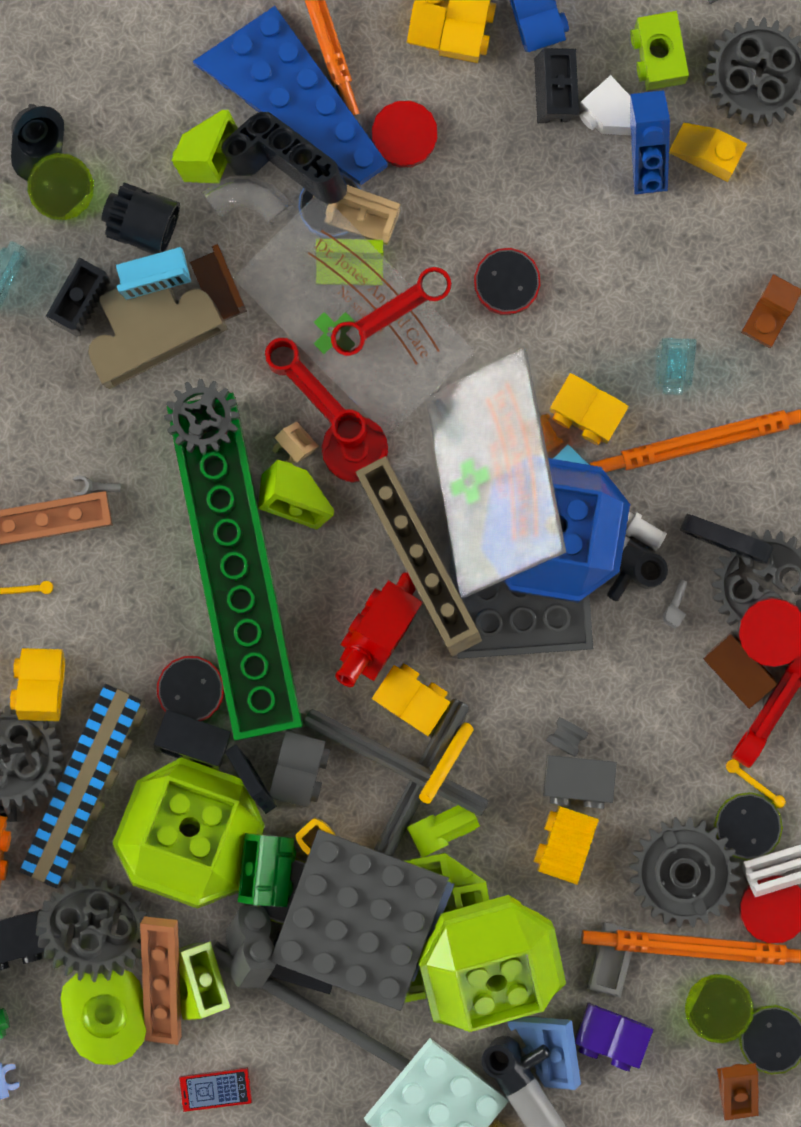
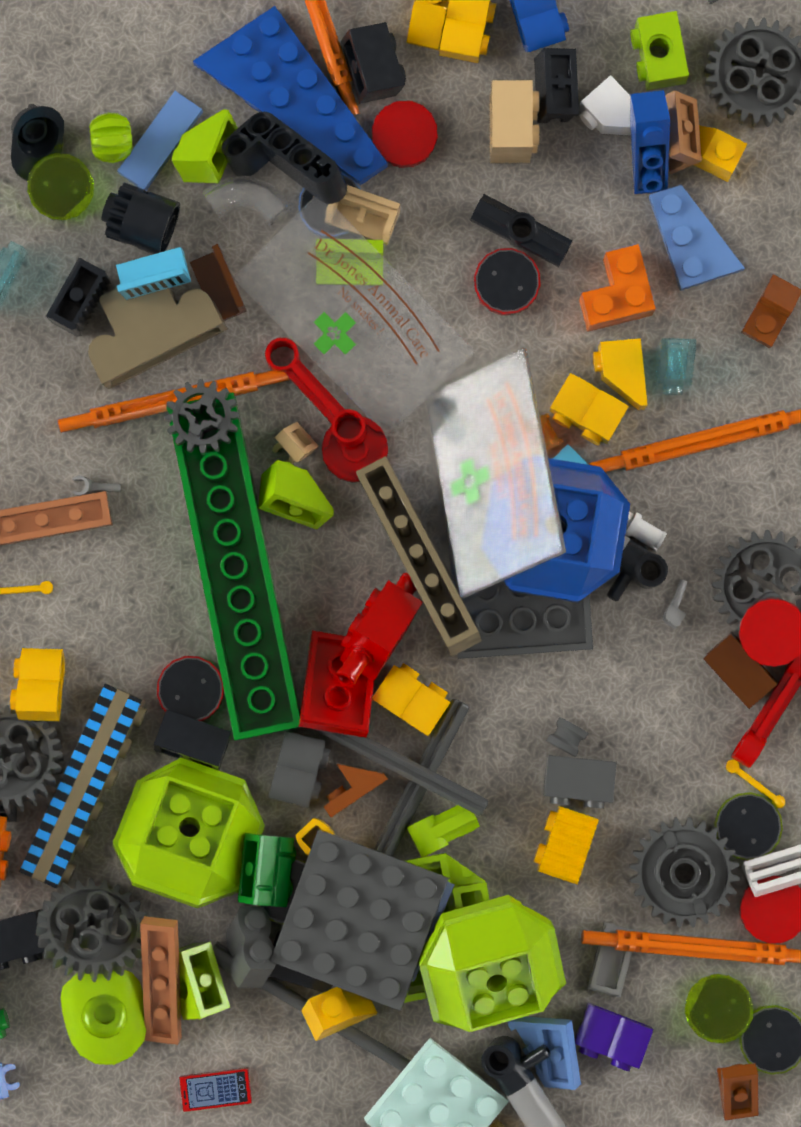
(110, 137): none -> lime piece
(157, 403): none -> orange axle
(159, 141): none -> medium blue tile
(250, 779): black tile -> none
(327, 702): none -> red tile
(336, 1011): none -> yellow slope
(361, 783): none -> dark orange slope
(373, 62): none -> black brick
(390, 311): red piece -> none
(446, 763): yellow bar -> none
(501, 219): none -> black piece
(511, 121): none -> tan brick
(623, 369): none -> yellow slope
(625, 298): none -> orange brick
(684, 131): none -> medium nougat panel
(691, 240): none -> medium blue wing
(726, 538): black beam -> none

